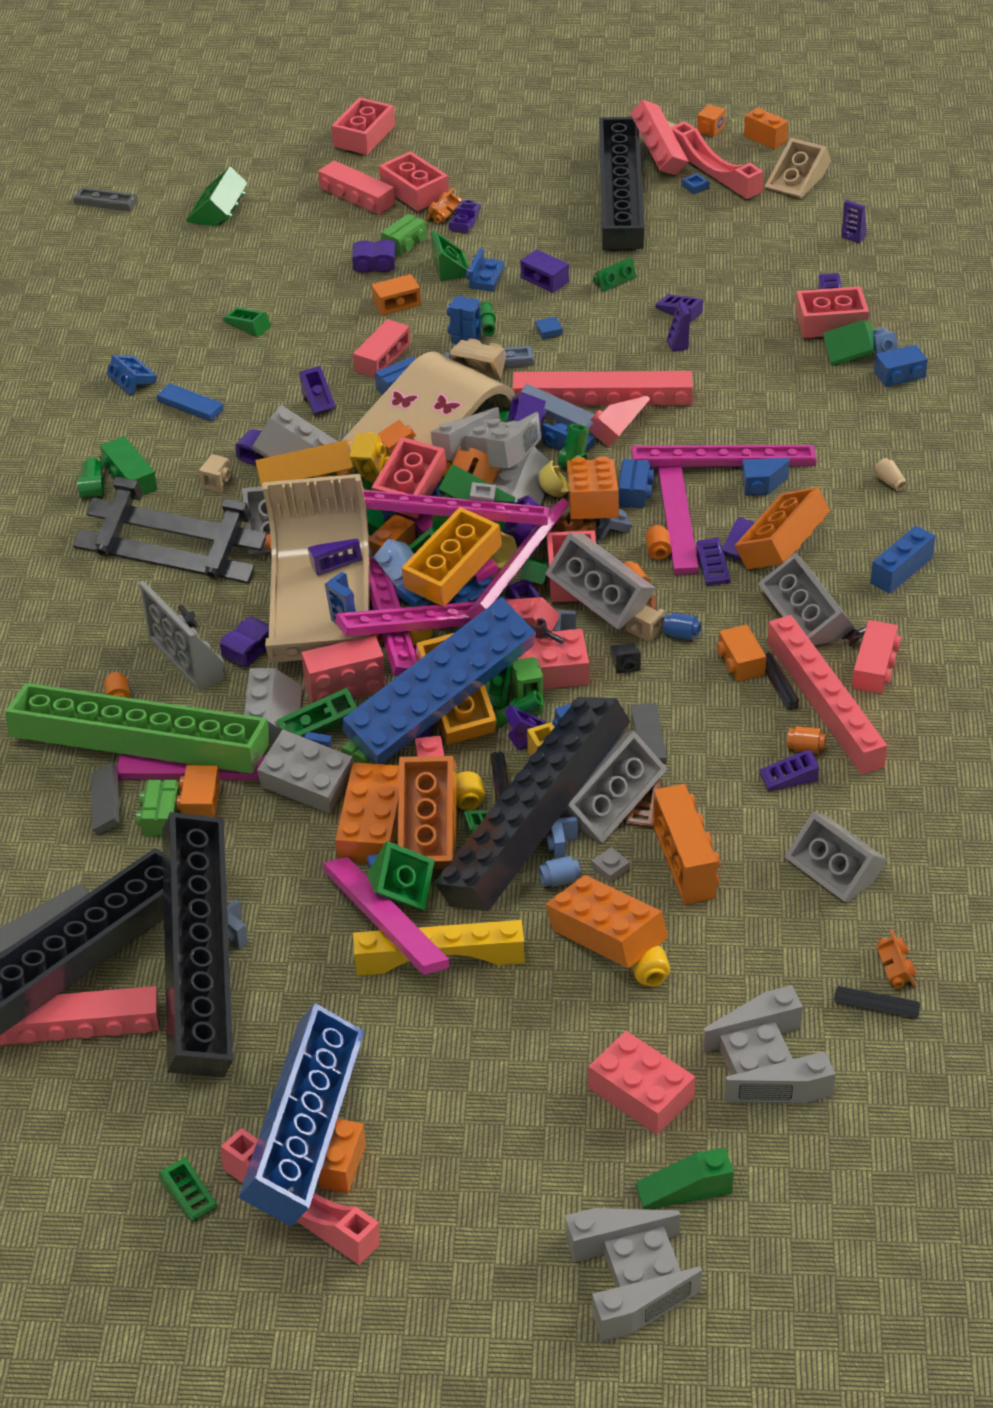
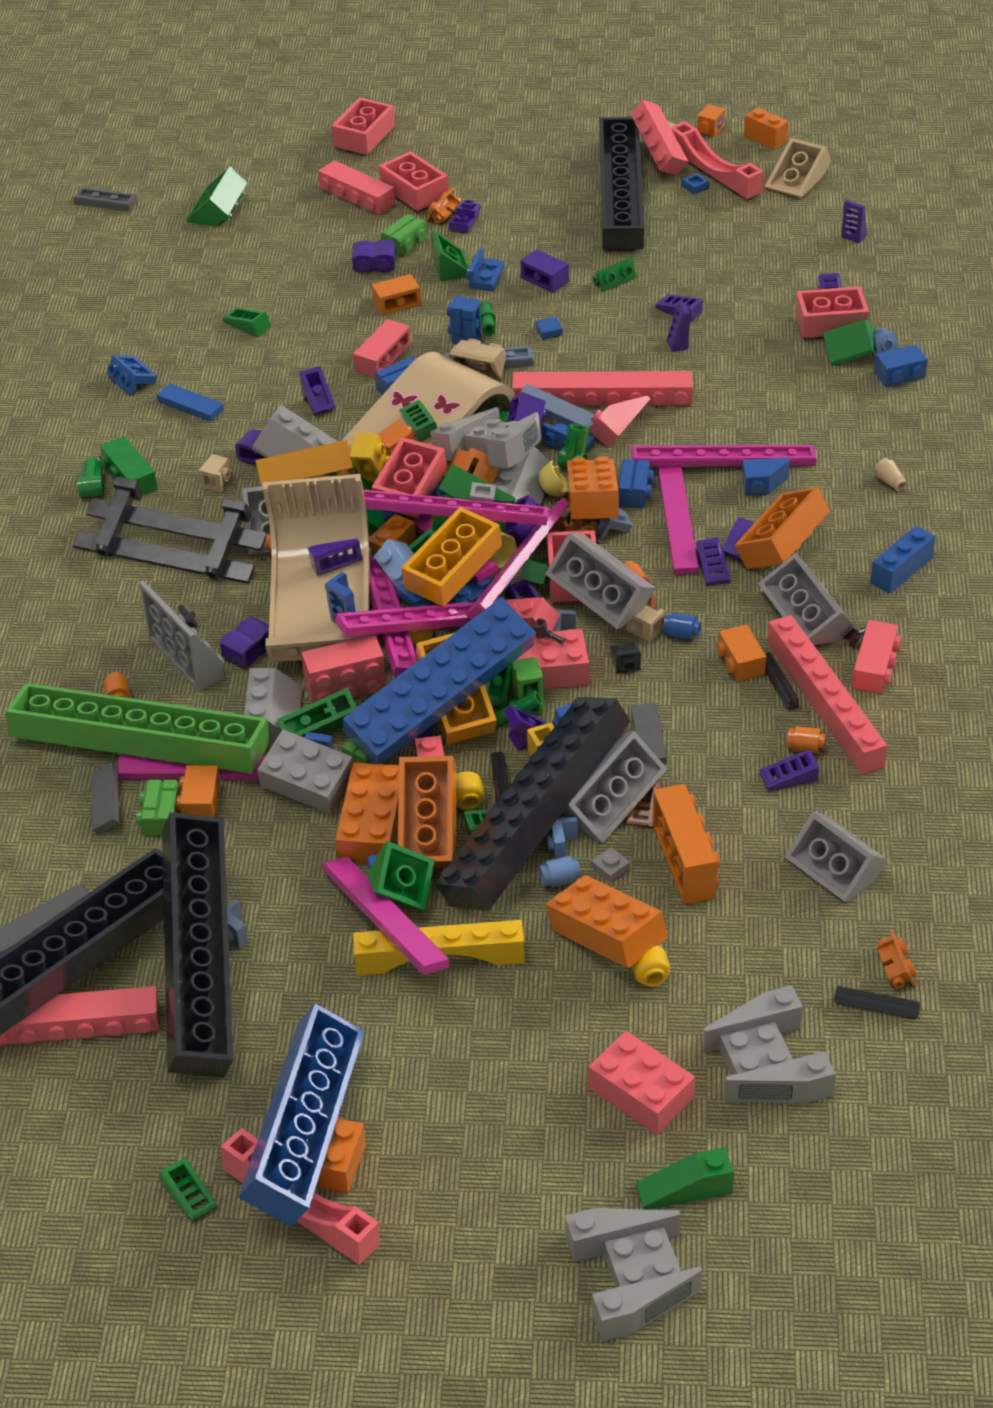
(424, 430): none -> green slope
(658, 542): orange brick -> none

